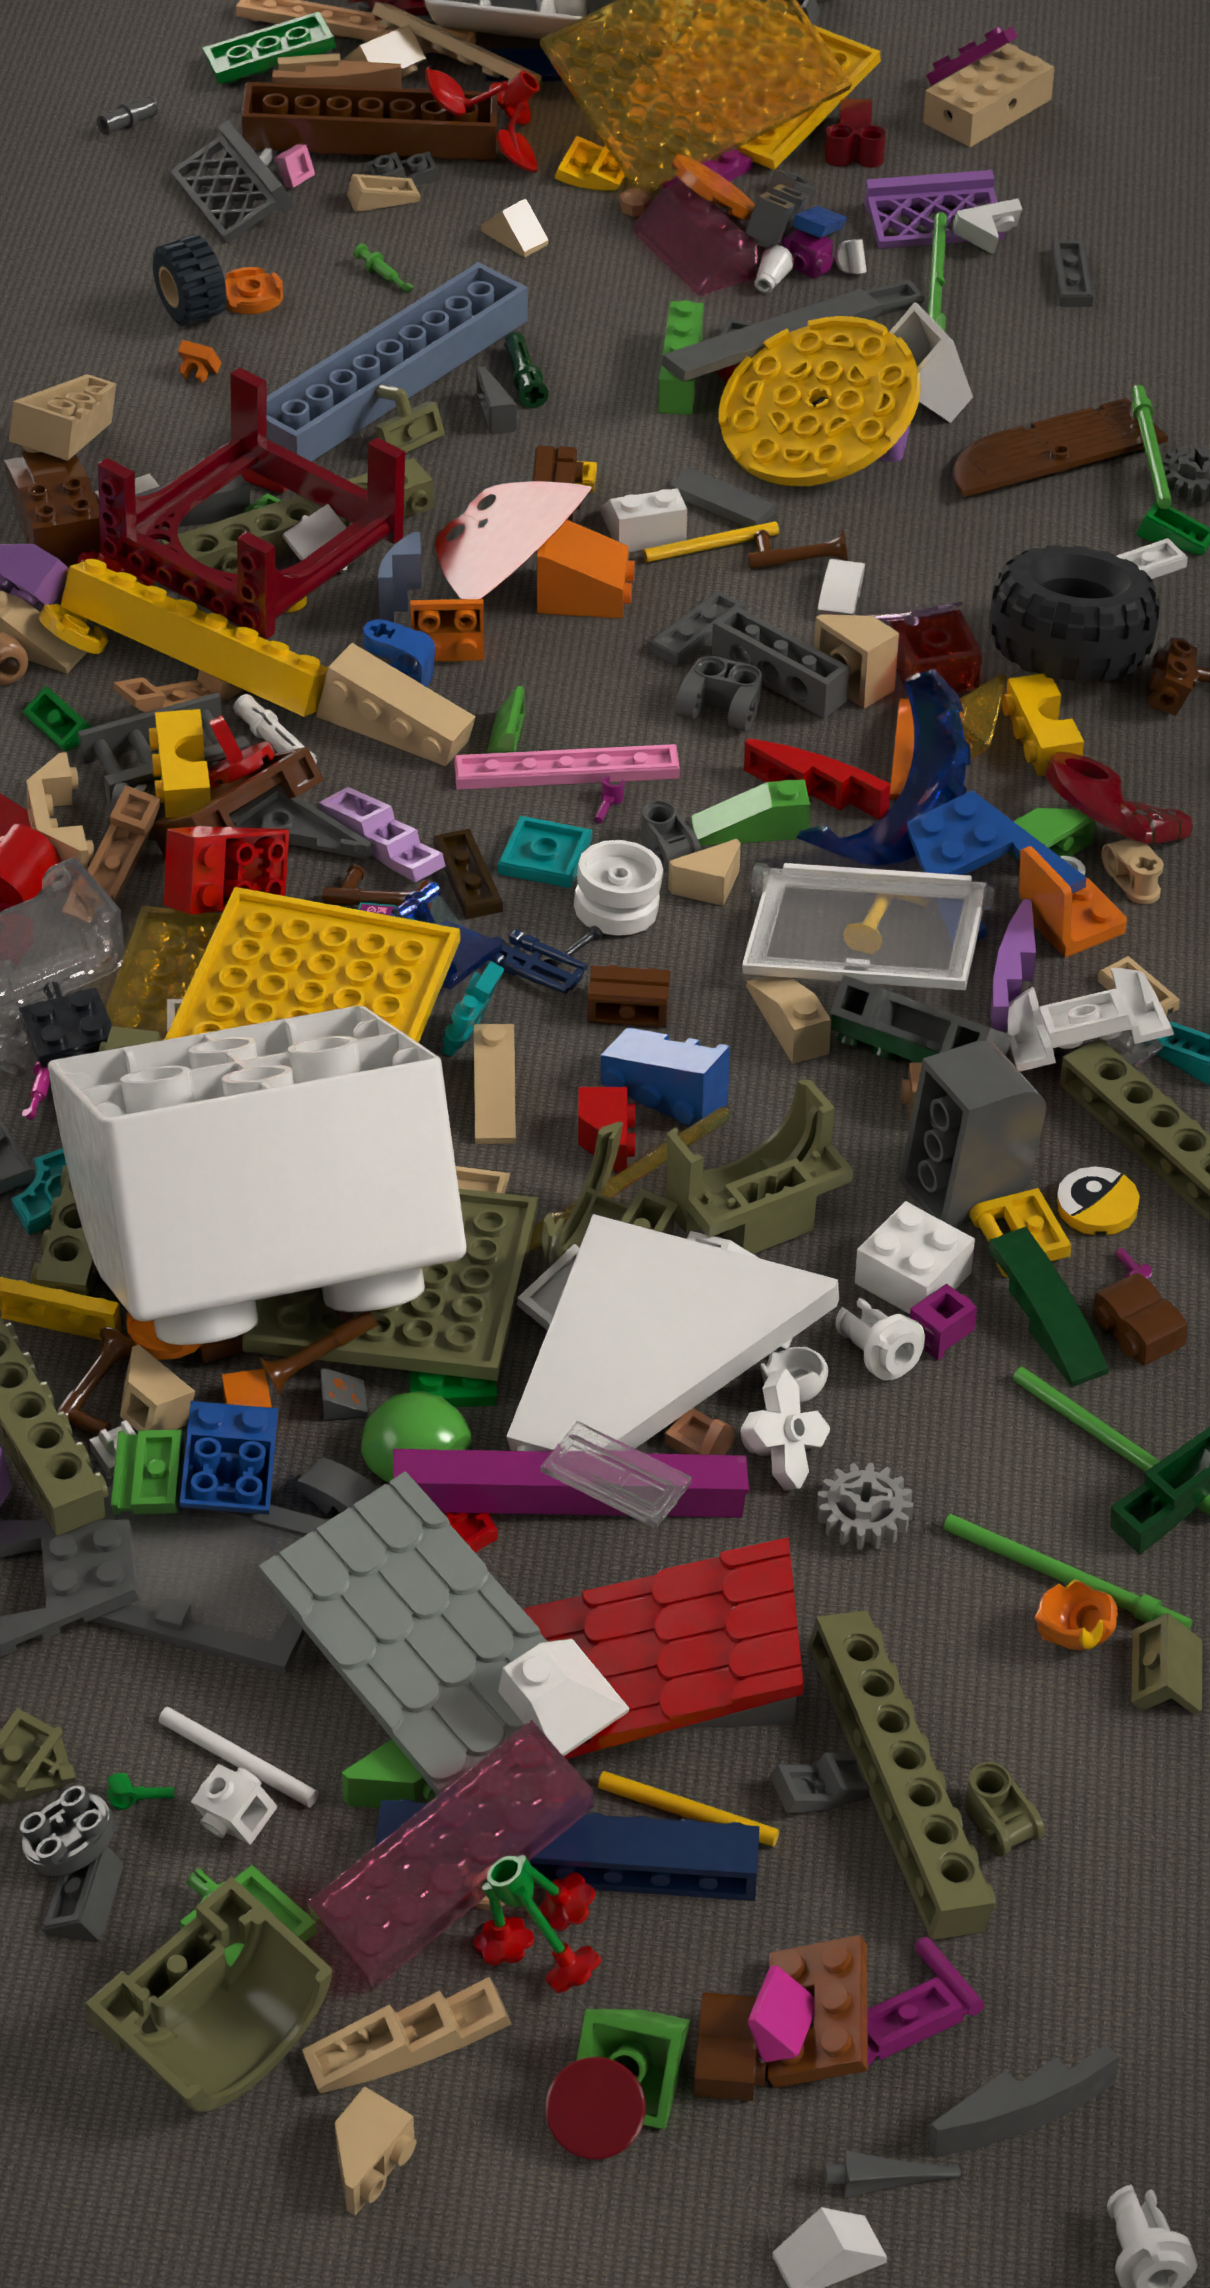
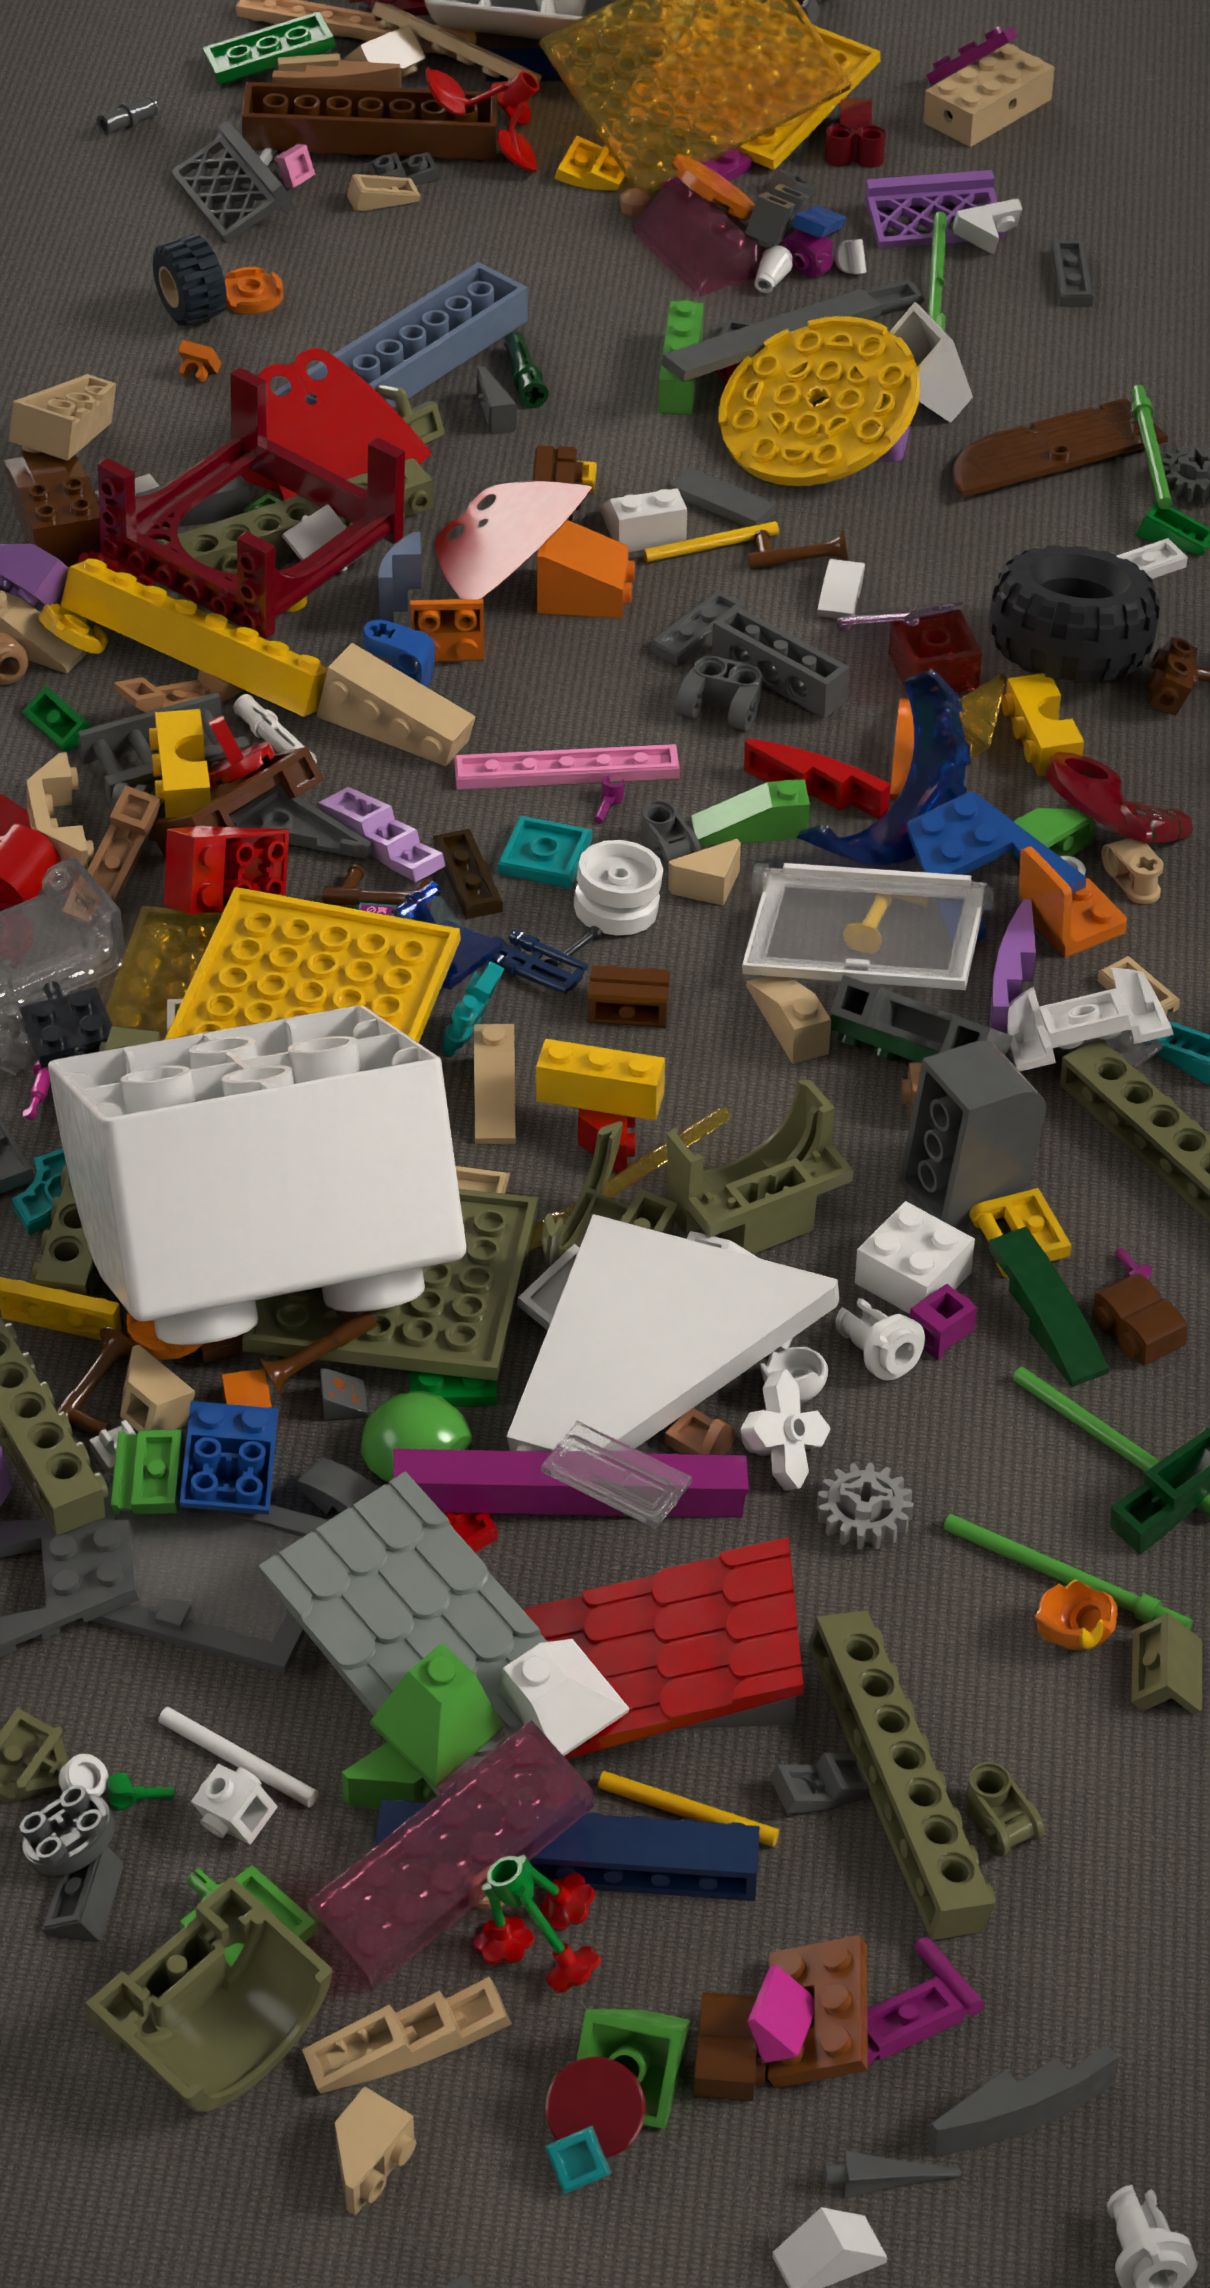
(84, 1771): none -> white tile
(340, 423): none -> red piece
(376, 263): bright green piece -> none
(437, 1716): none -> bright green slope
(508, 723): bright green slope -> none
(517, 229): slope -> none
(578, 2160): none -> teal tile
(600, 1079): none -> yellow brick
(667, 1074): blue wedge -> none
(866, 648): tan slope -> none
(1098, 1200): tile -> none

